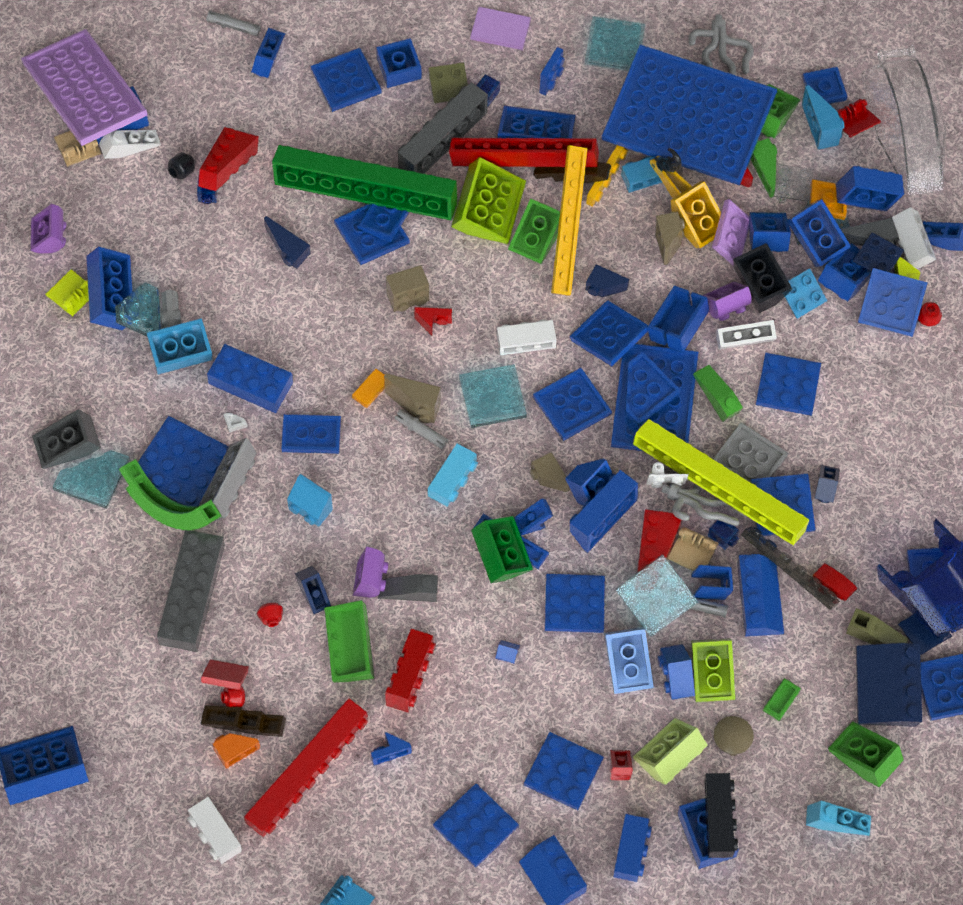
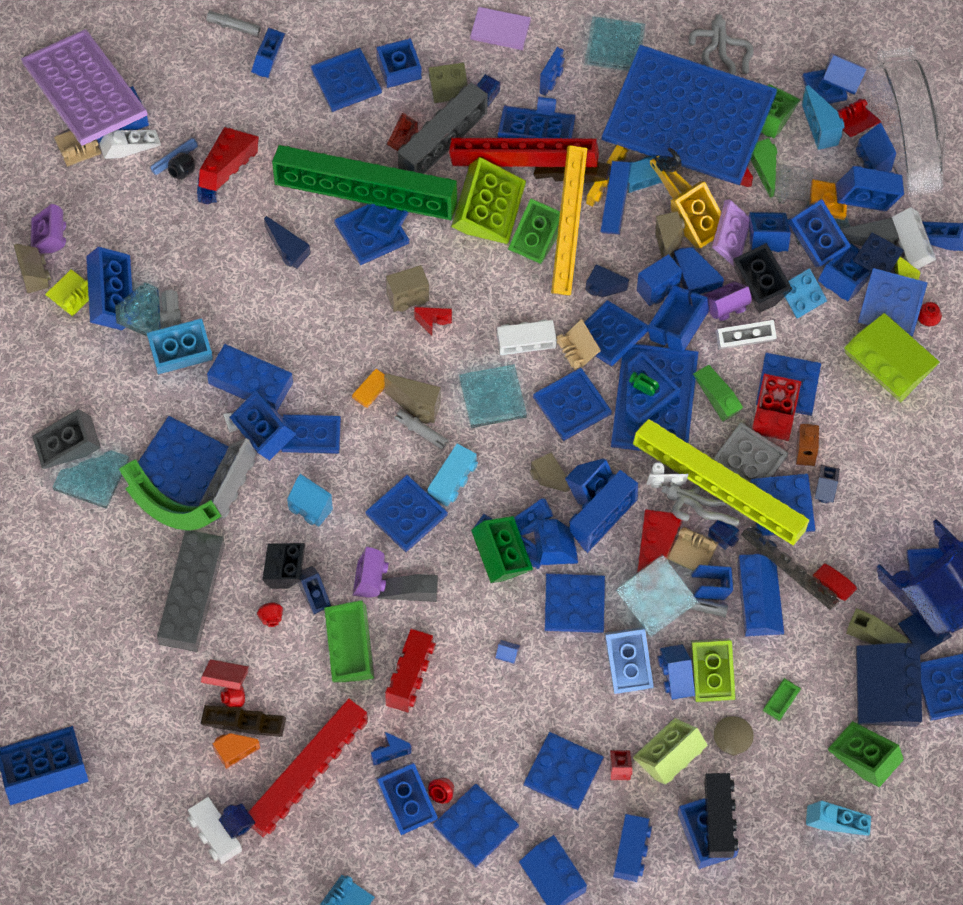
(32, 268): none -> dark tan slope
(162, 164): none -> medium blue axle
(236, 820): none -> clear blue brick
(262, 426): none -> blue slope
(283, 564): none -> black slope
(403, 131): none -> clear red slope
(406, 513): none -> blue plate
(406, 798): none -> blue slope
(441, 790): none -> red cone
(546, 106): none -> blue slope
(554, 543): none -> blue slope
(578, 345): none -> tan hinge
(615, 197): none -> blue tile
(644, 383): none -> green arm
(658, 280): none -> blue brick
(697, 273): none -> blue slope
(776, 407): none -> red slope
(807, 441): none -> dark orange torso
(843, 73): none -> slope
(876, 149): none -> blue slope
(891, 357): none -> lime slope

